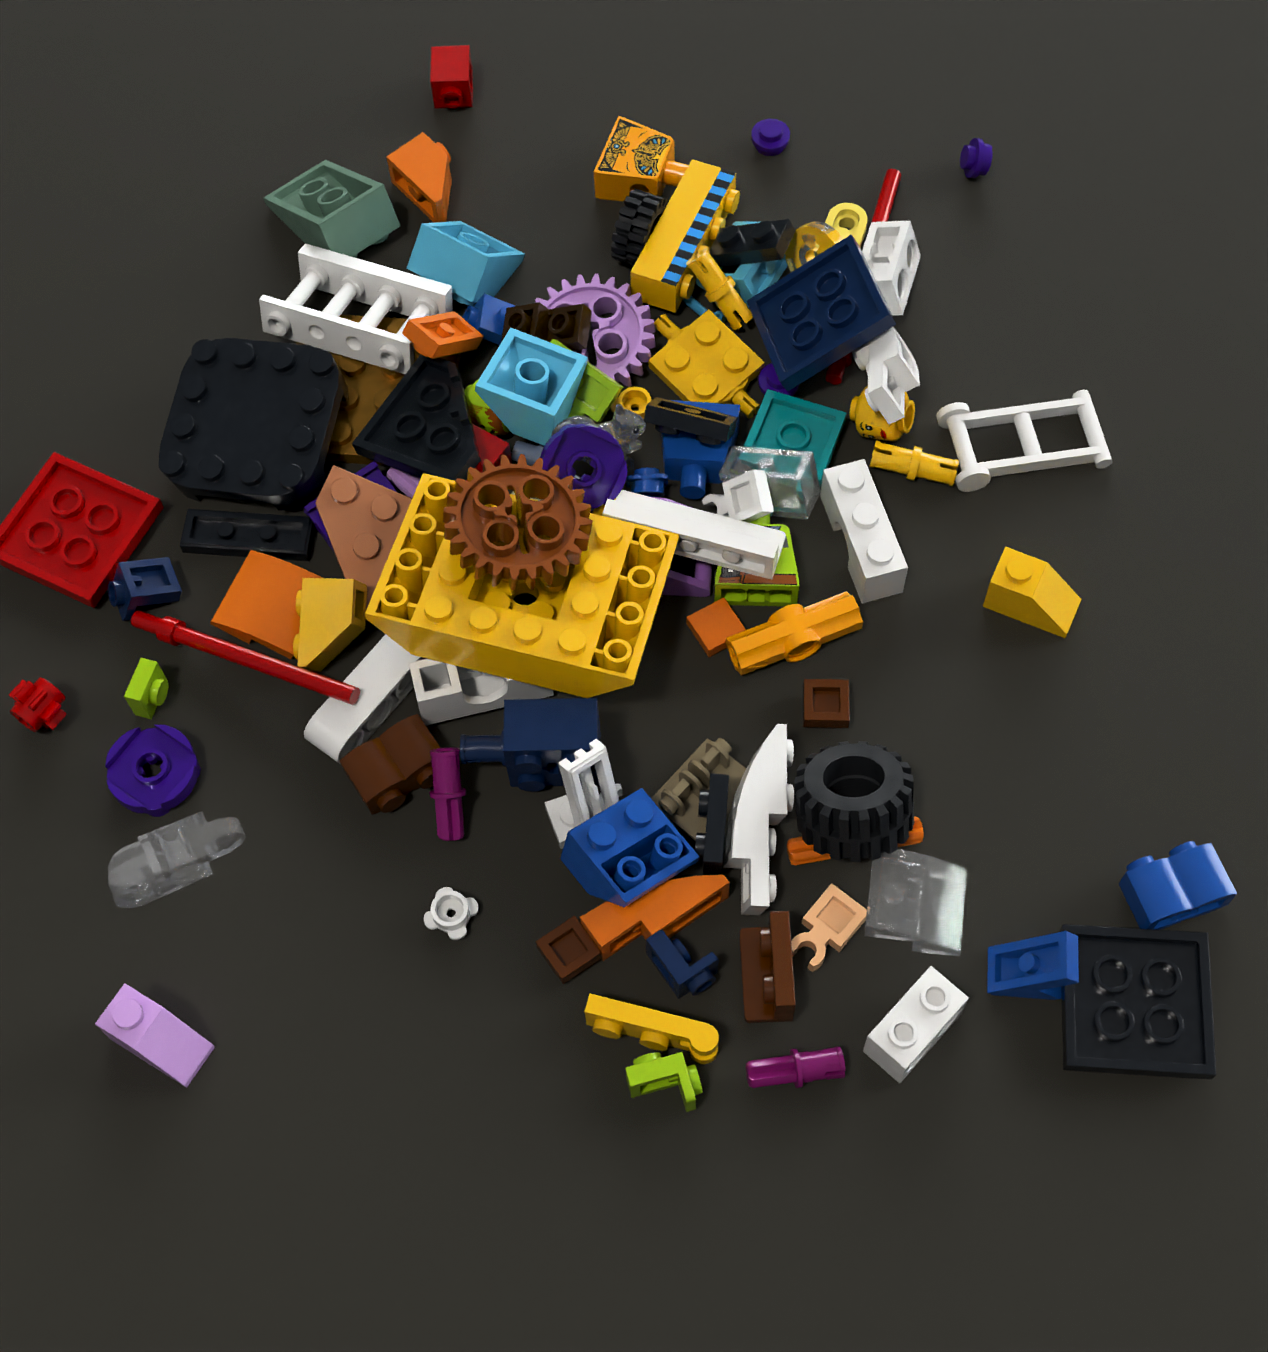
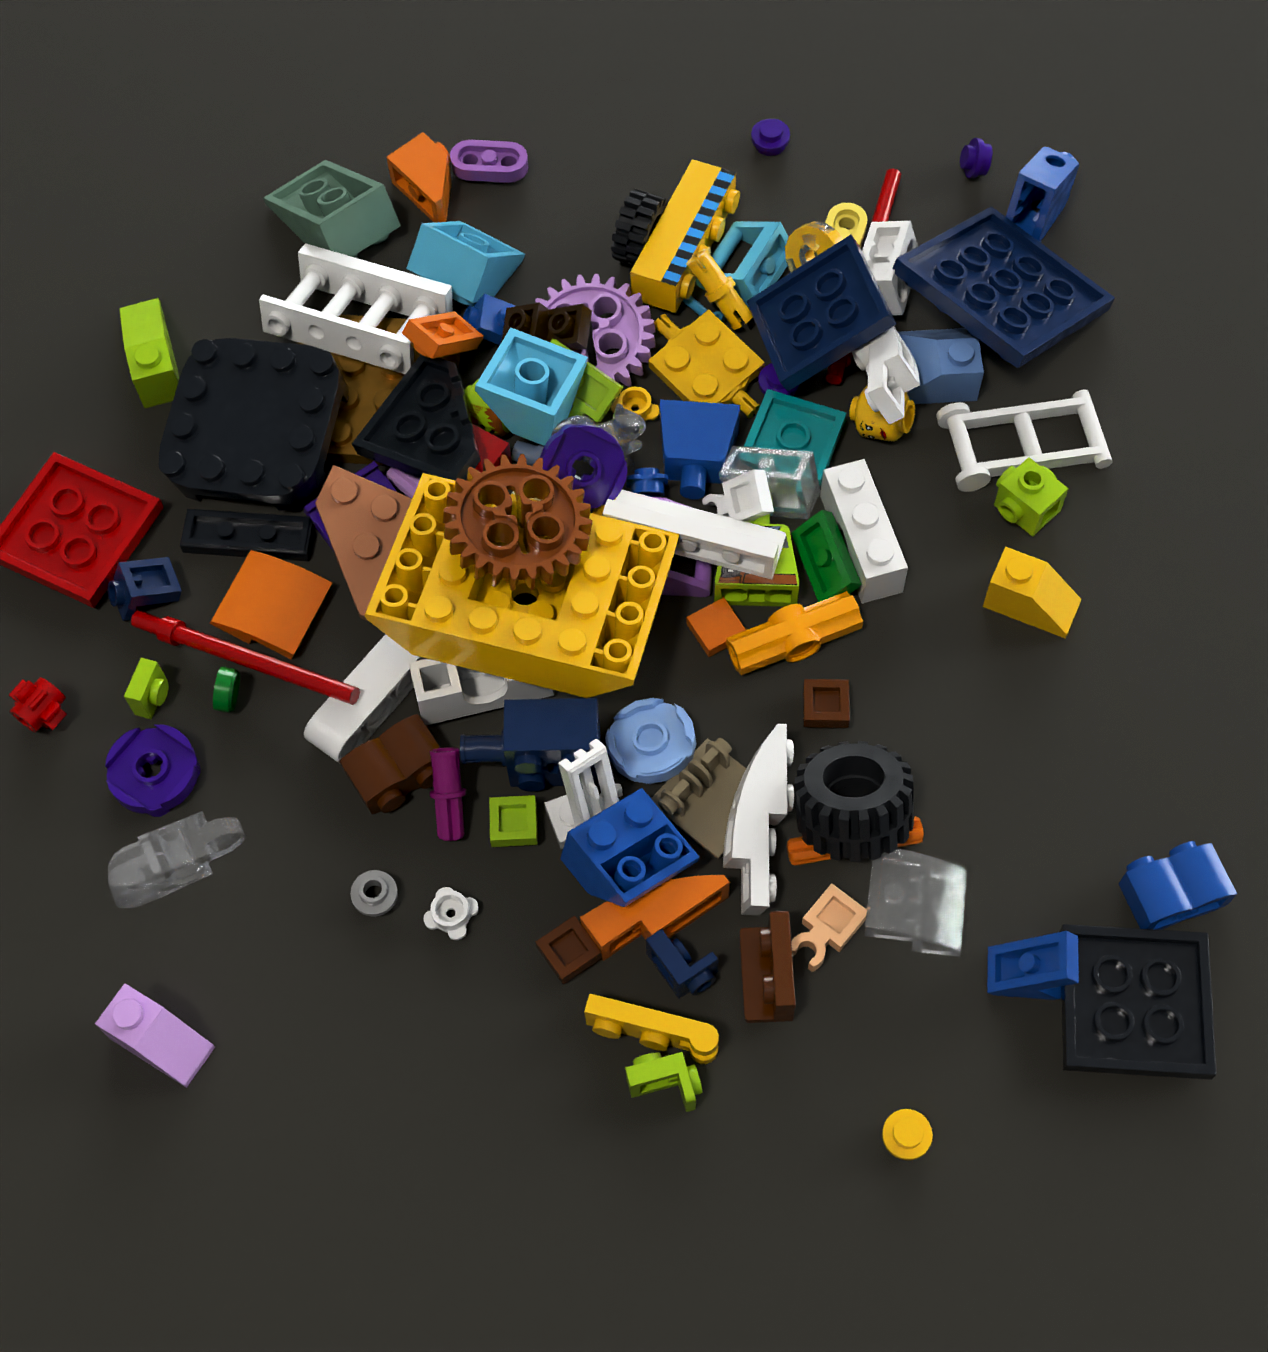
(149, 352): none -> lime slope
(226, 689): none -> green tile
(329, 619): yellow slope -> none
(383, 902): none -> light grey plate
(451, 76): red brick -> none
(489, 161): none -> medium lavender plate
(513, 821): none -> lime plate
(636, 160): light orange torso -> none
(651, 741): none -> light blue tile
(673, 417): black plate -> none
(713, 807): black plate -> none
(752, 242): black plate -> none
(797, 1068): magenta axle -> none
(825, 556): none -> green plate
(907, 1134): none -> yellow plate
(914, 463): yellow pin -> none
(915, 1024): white brick -> none
(947, 365): none -> medium blue slope
(1003, 286): none -> dark blue plate
(1029, 495): none -> lime brick
(1044, 178): none -> blue torso

